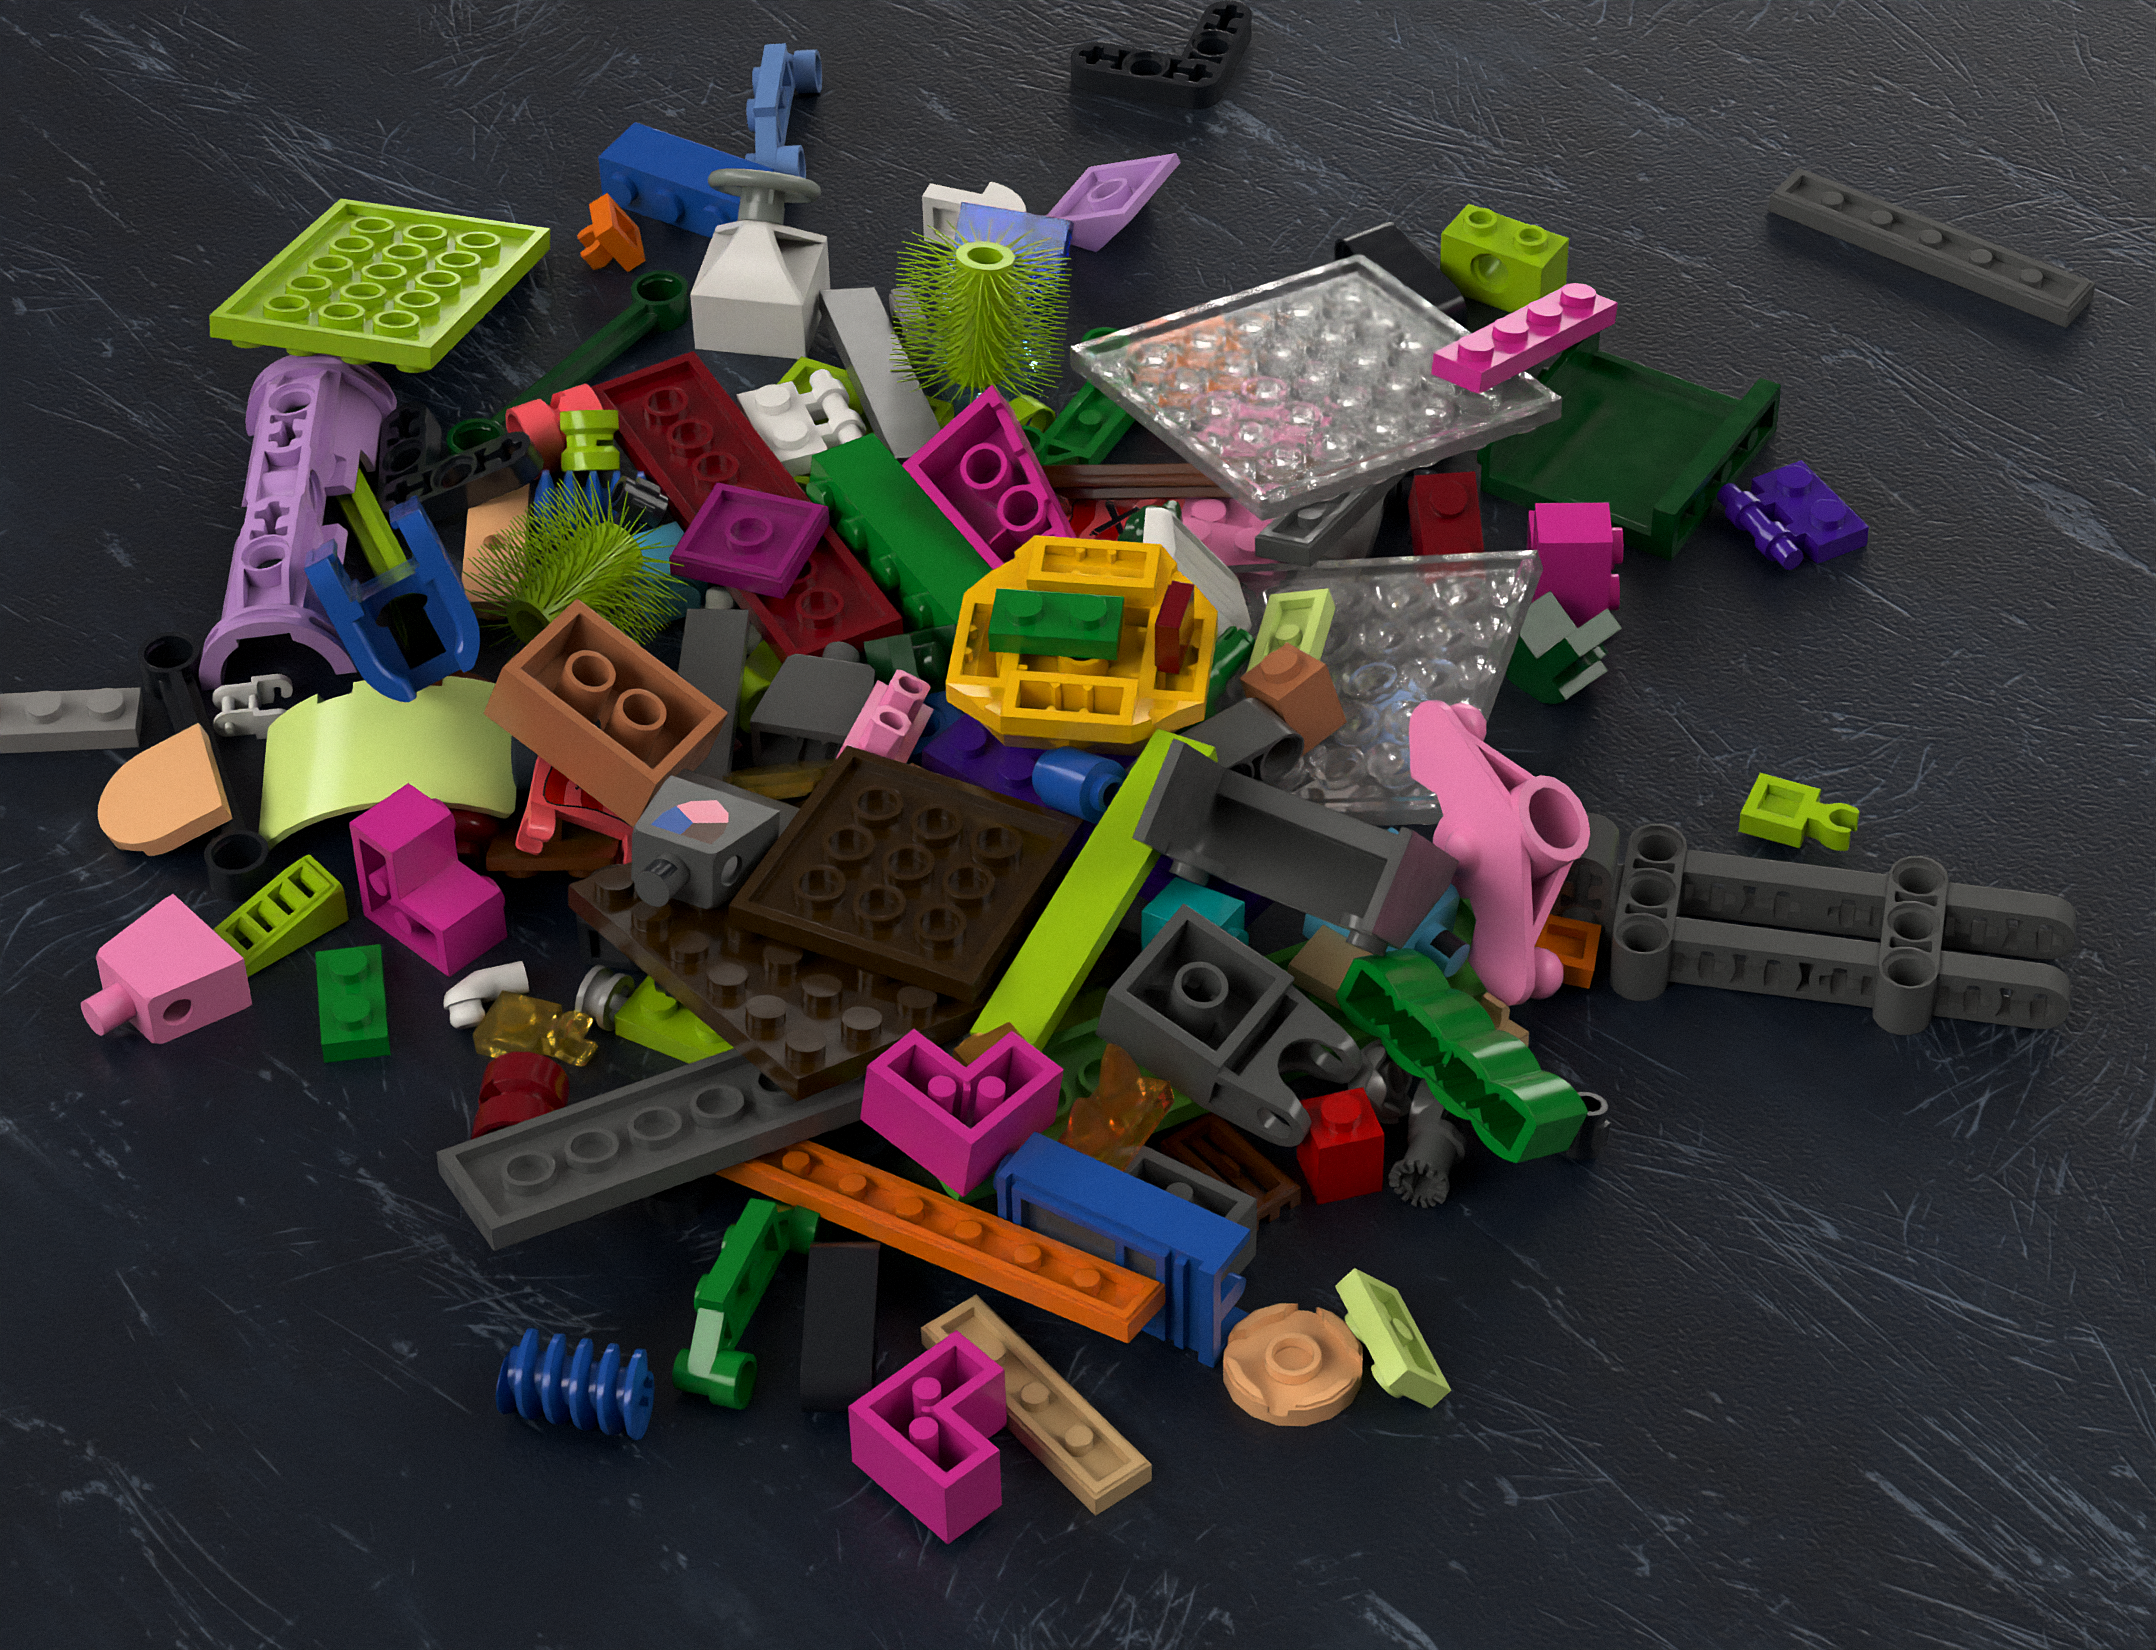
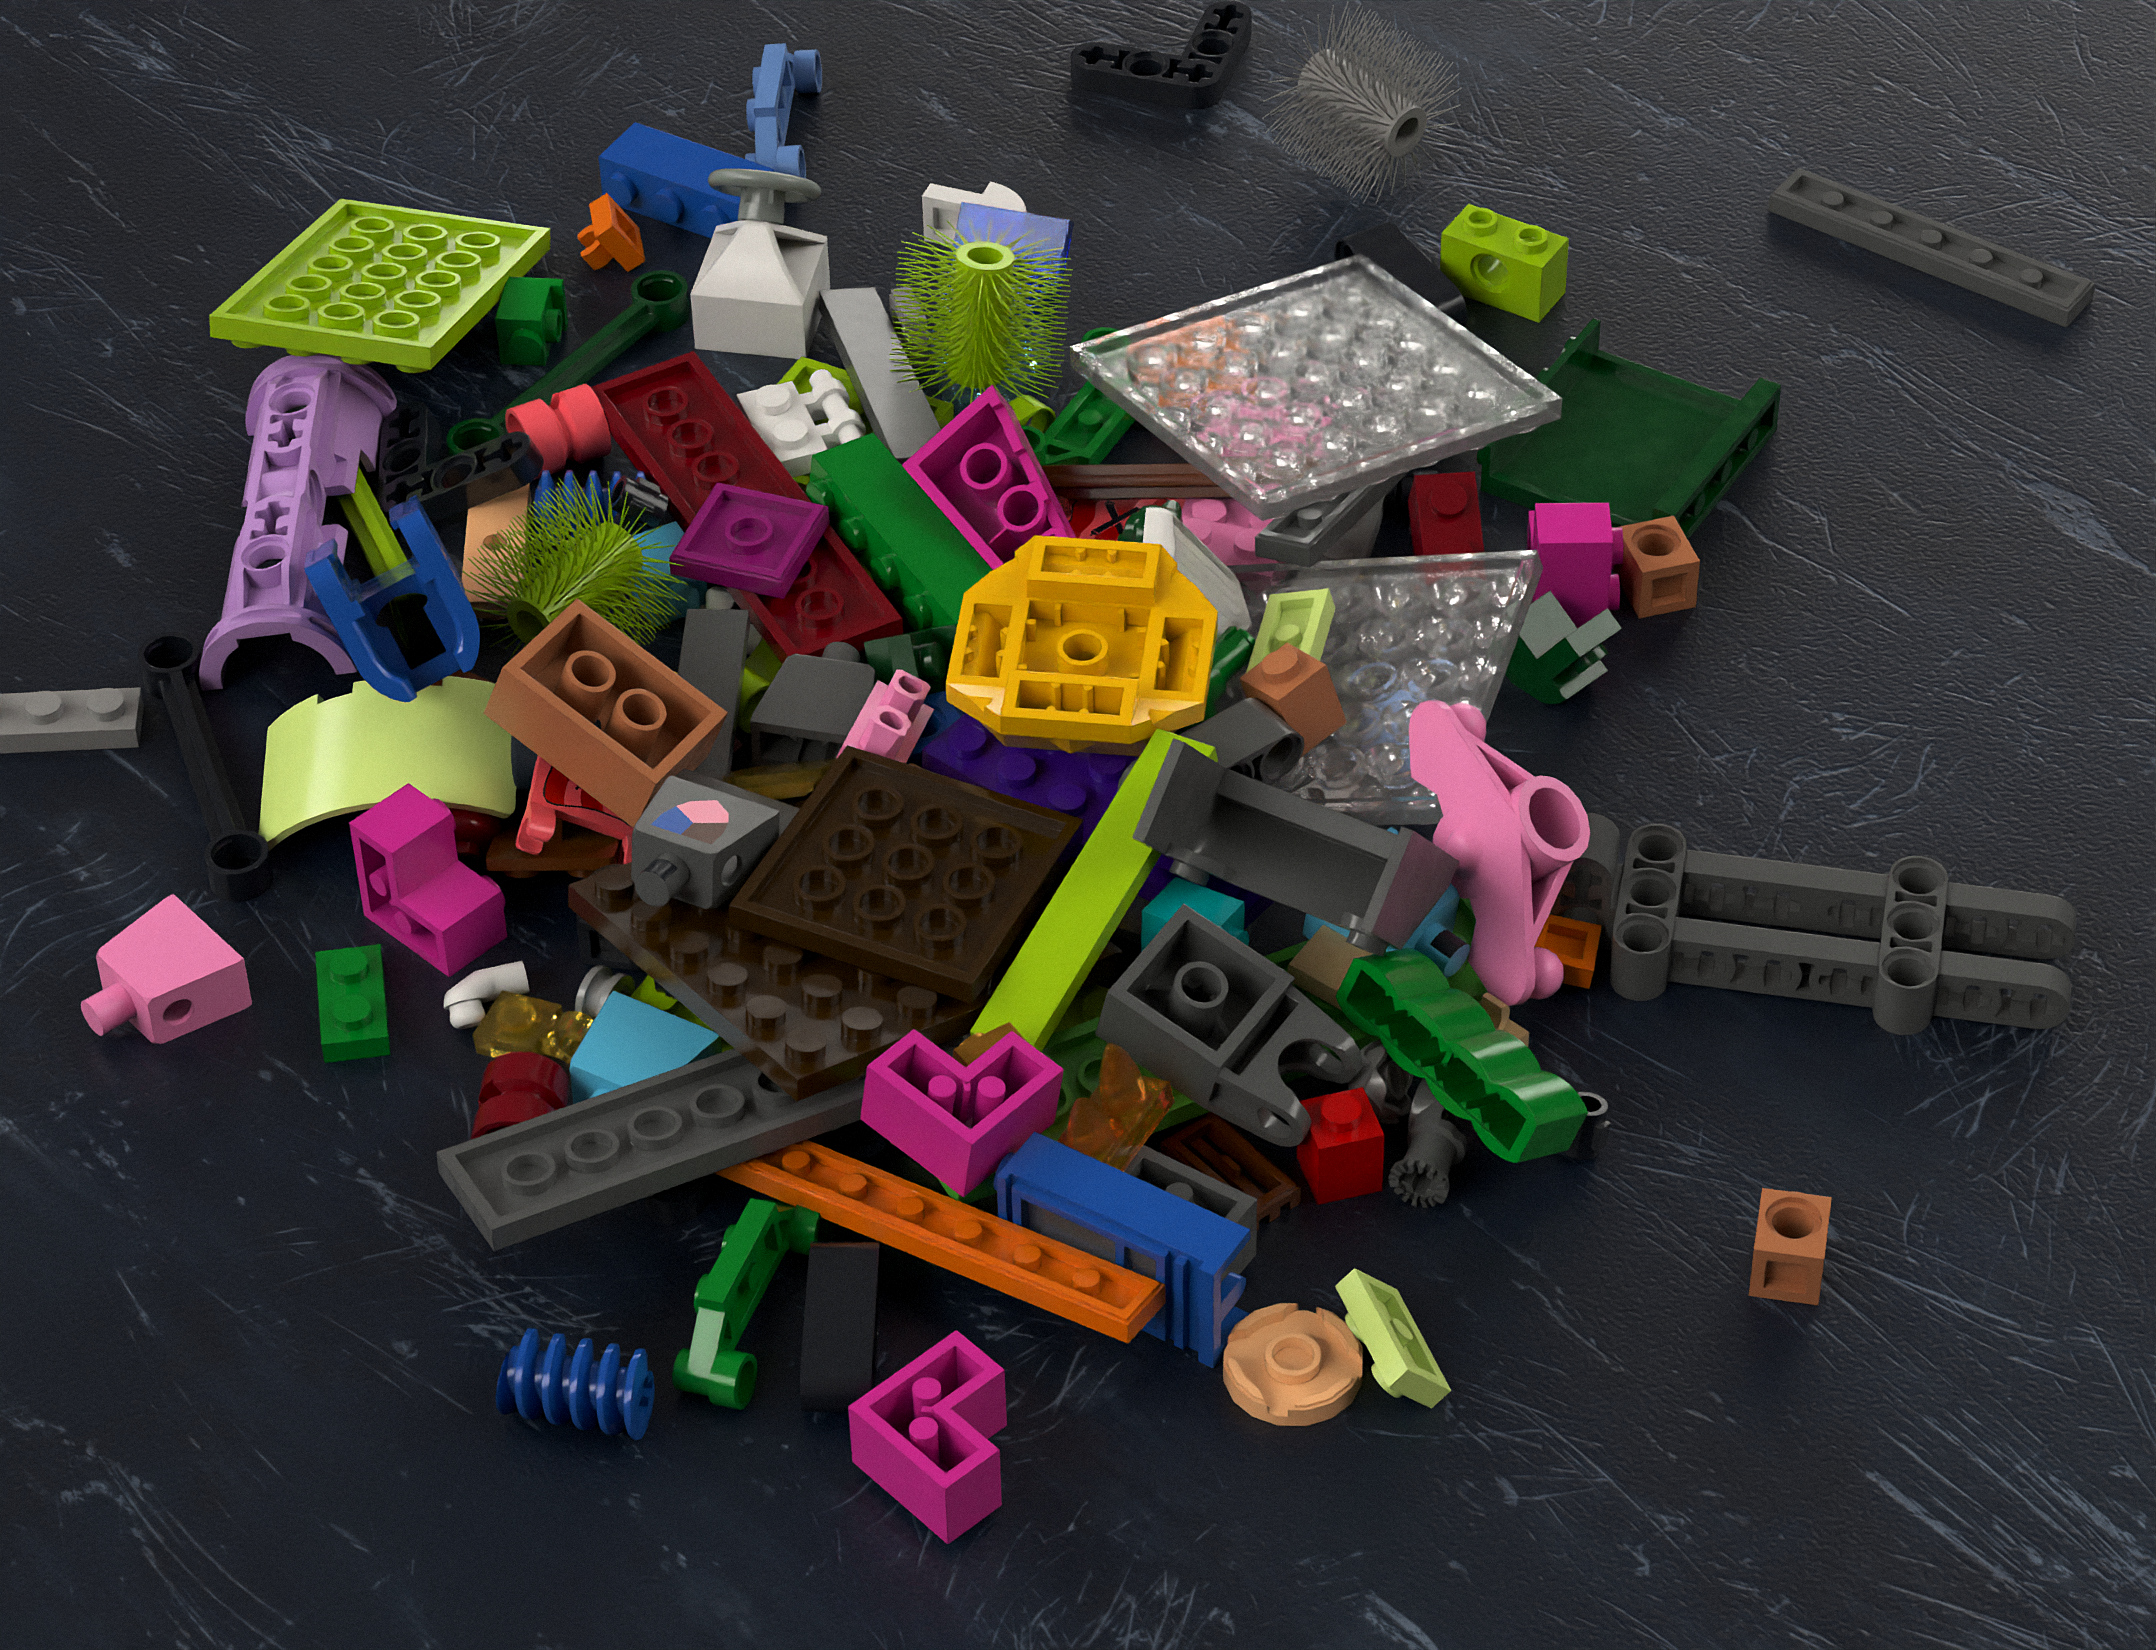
(165, 795): light nougat tile -> none
(241, 705): white piece -> none
(301, 888): lime slope -> none
(530, 319): none -> green brick
(590, 440): lime wheel -> none
(633, 1044): none -> medium azure torso
(1049, 1412): tan tile -> none
(1056, 624): green plate -> none
(1077, 782): blue brick -> none
(1110, 197): lavender slope -> none
(1174, 627): dark red tile -> none
(1361, 102): none -> light grey piece
(1524, 338): dark pink plate -> none
(1658, 567): none -> nougat brick
(1790, 811): lime plate -> none
(1790, 1246): none -> nougat brick
(1804, 513): dark purple plate -> none

